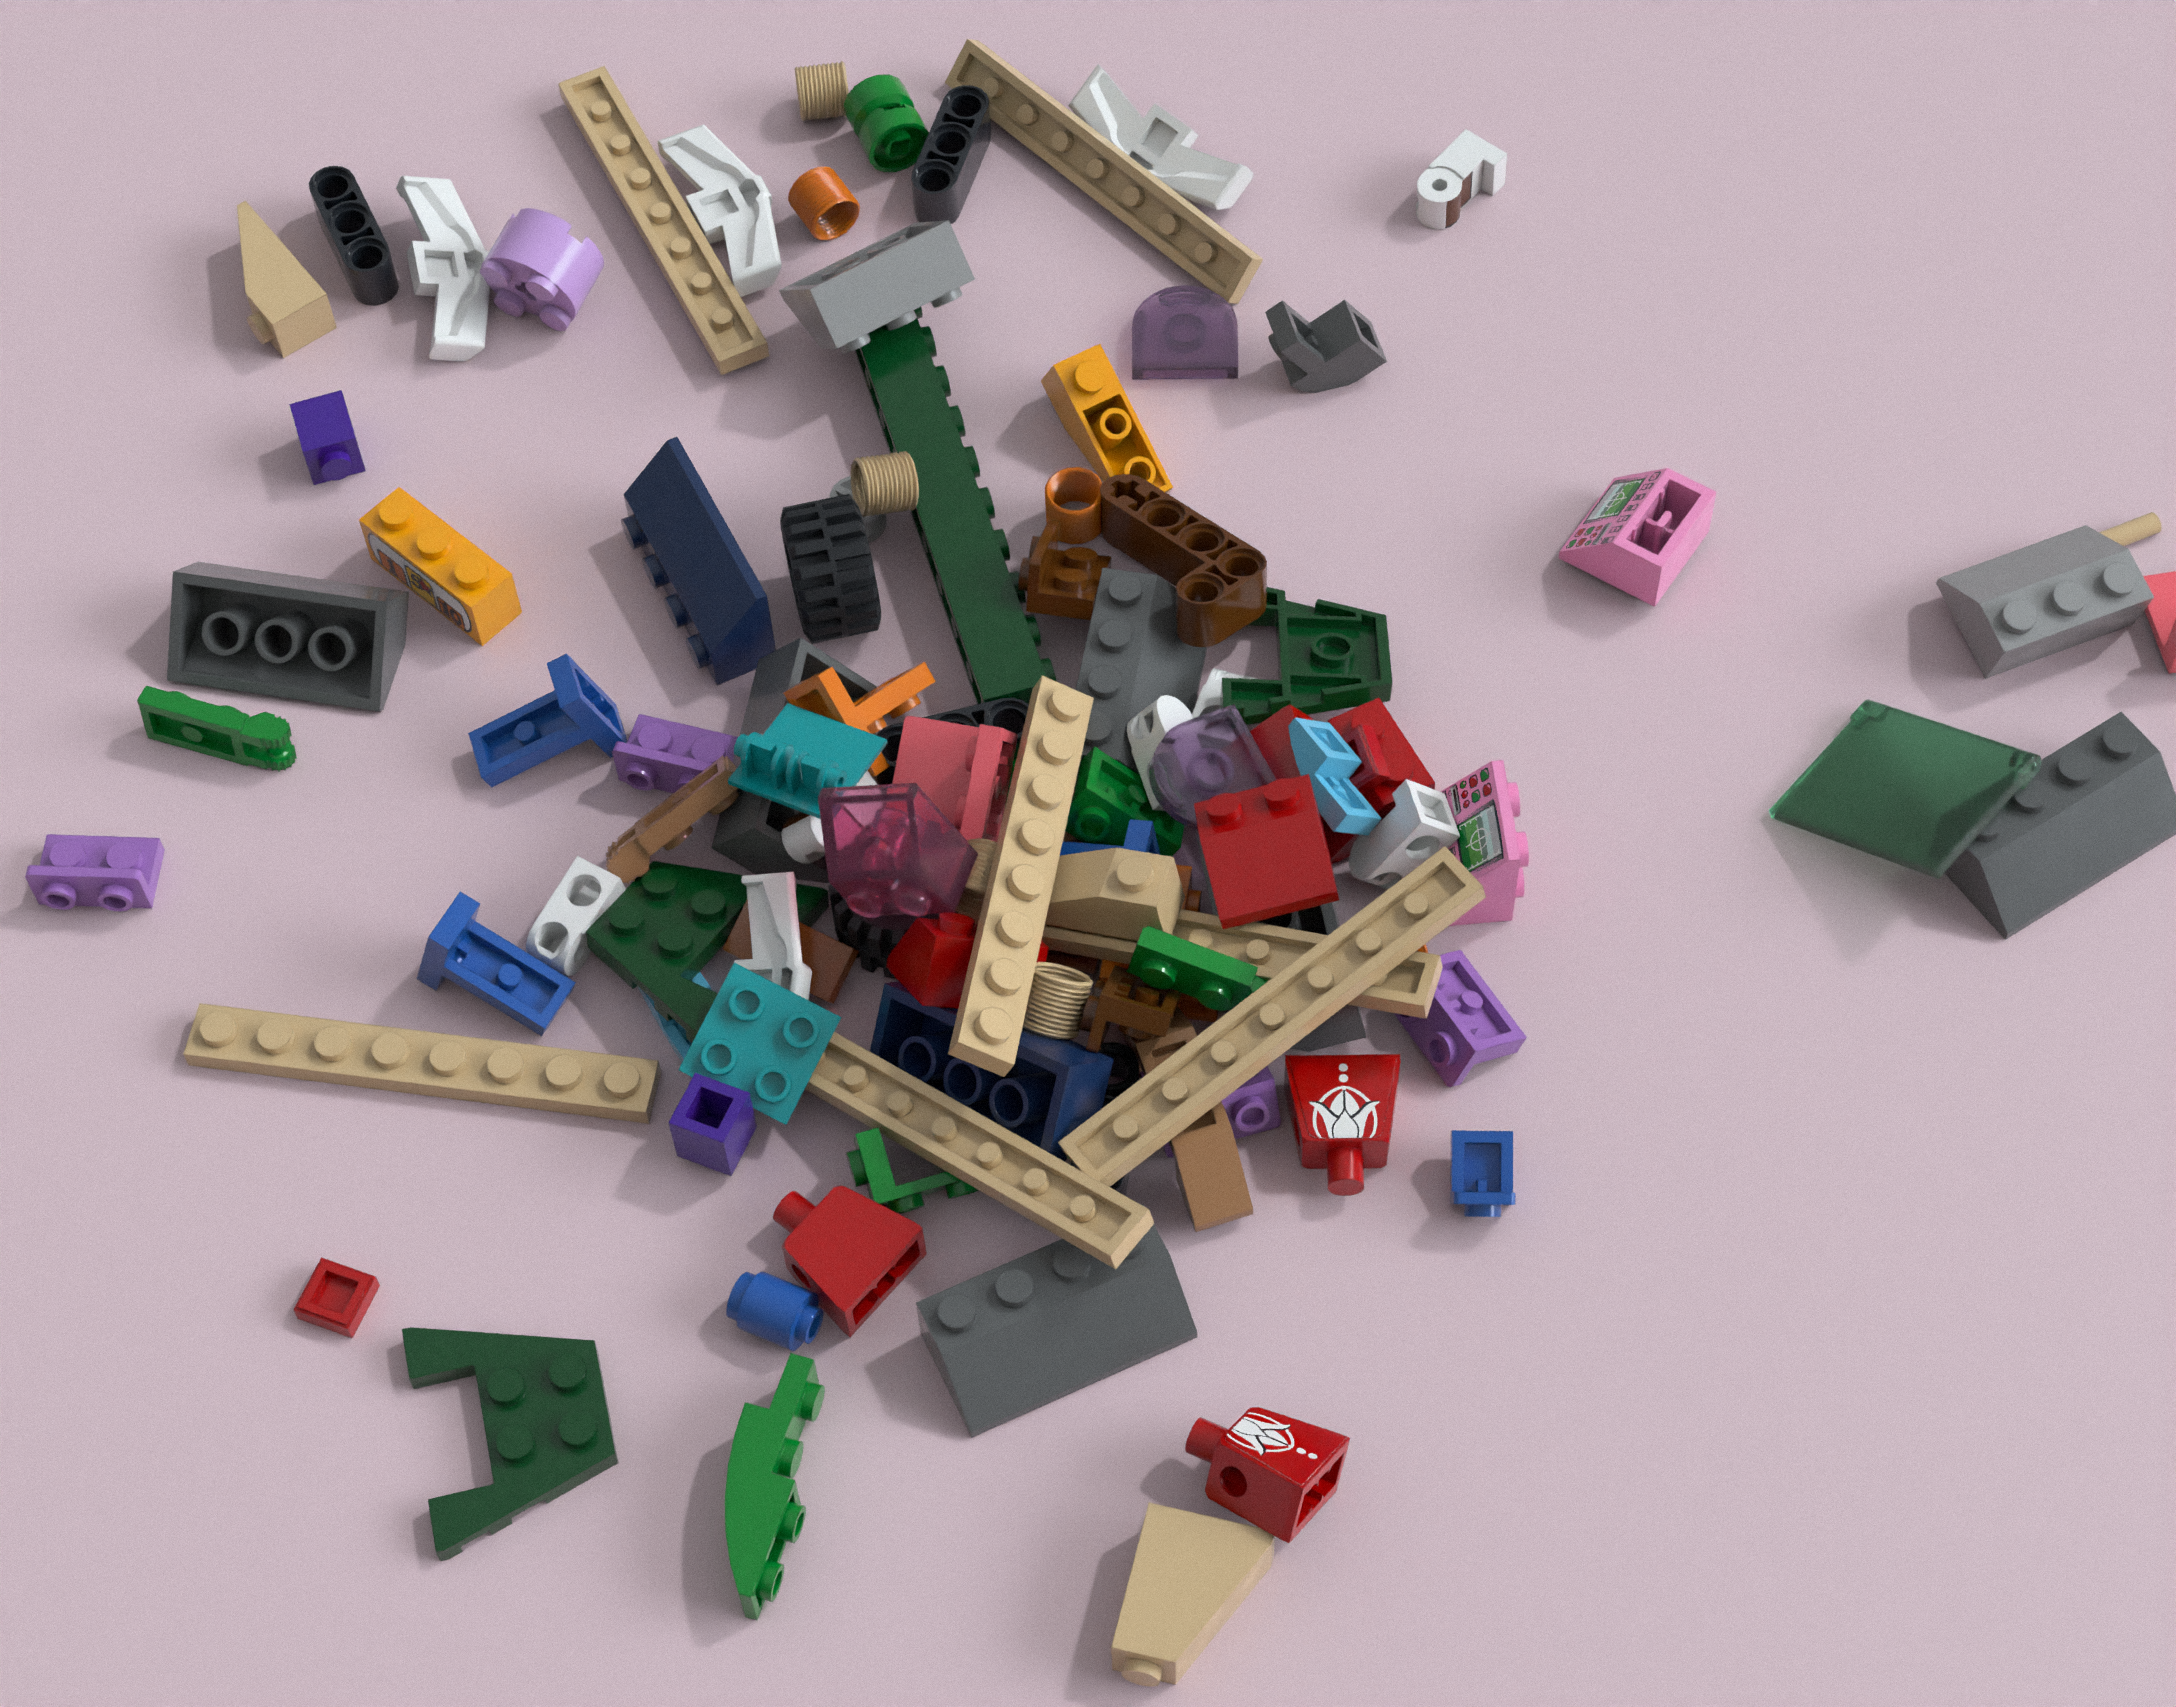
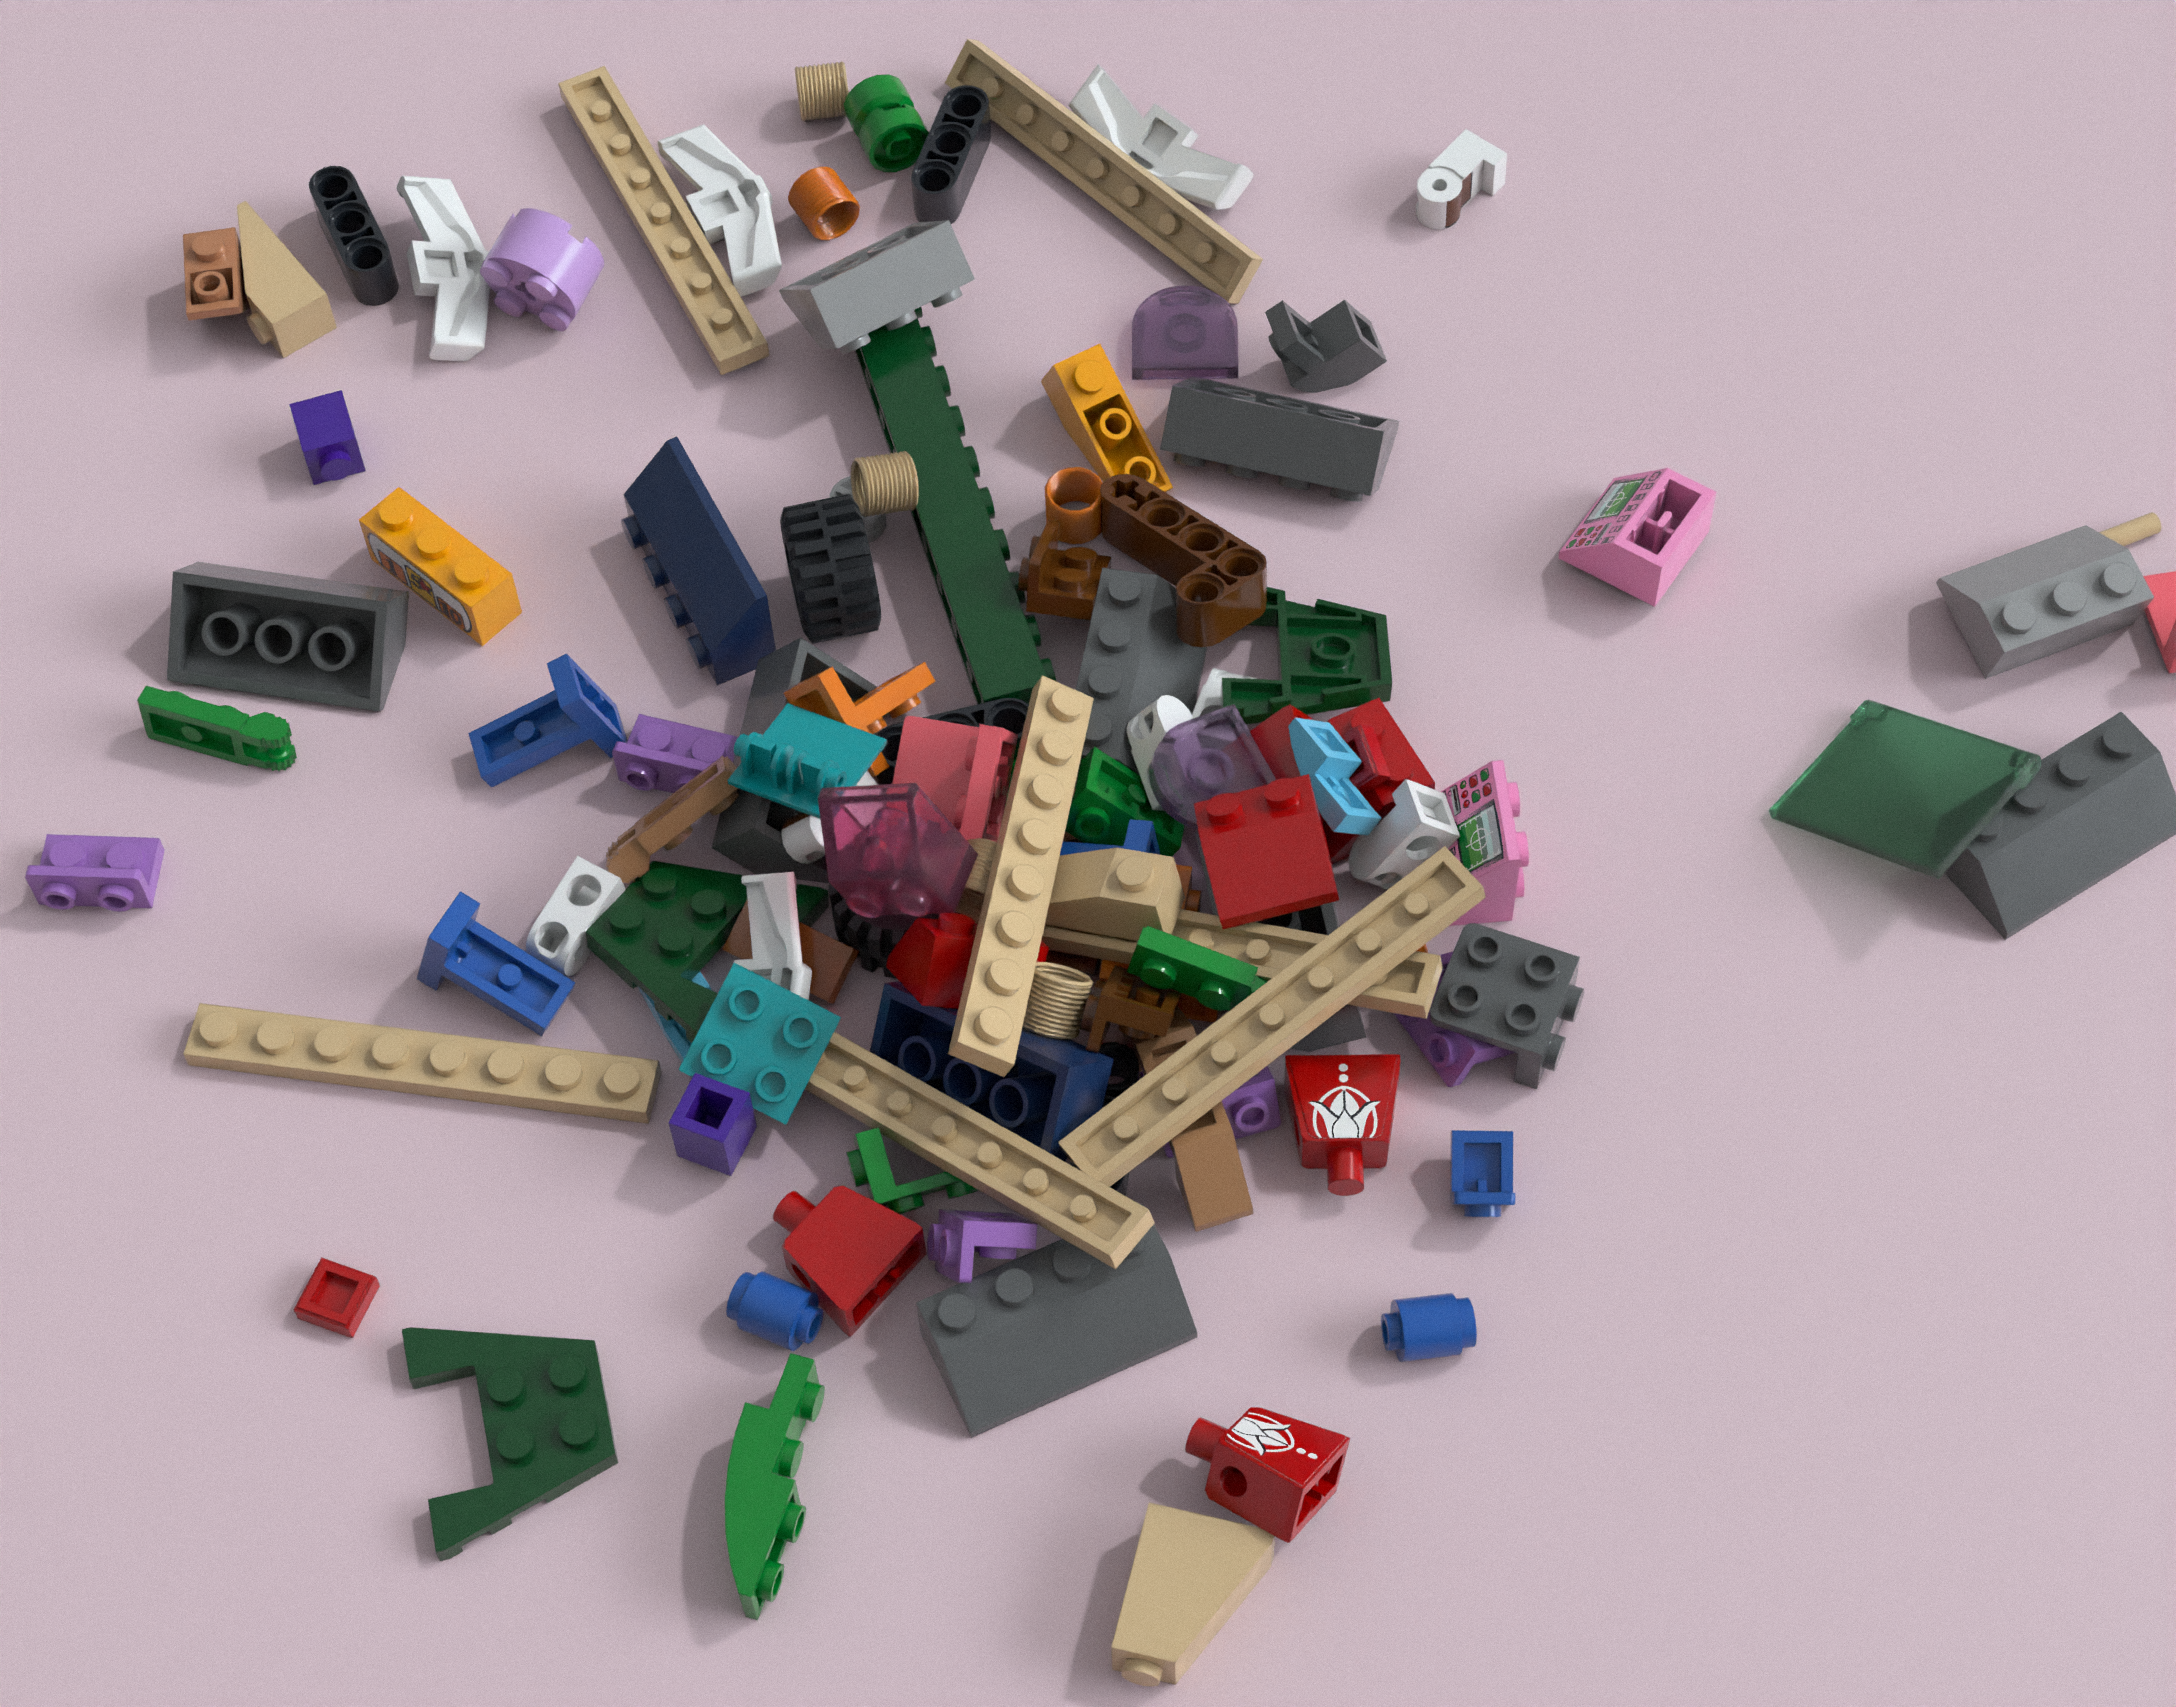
(213, 274): none -> nougat slope
(964, 1232): none -> medium lavender bracket
(1278, 437): none -> dark grey slope
(1429, 1327): none -> blue brick
(1509, 997): none -> dark grey bracket

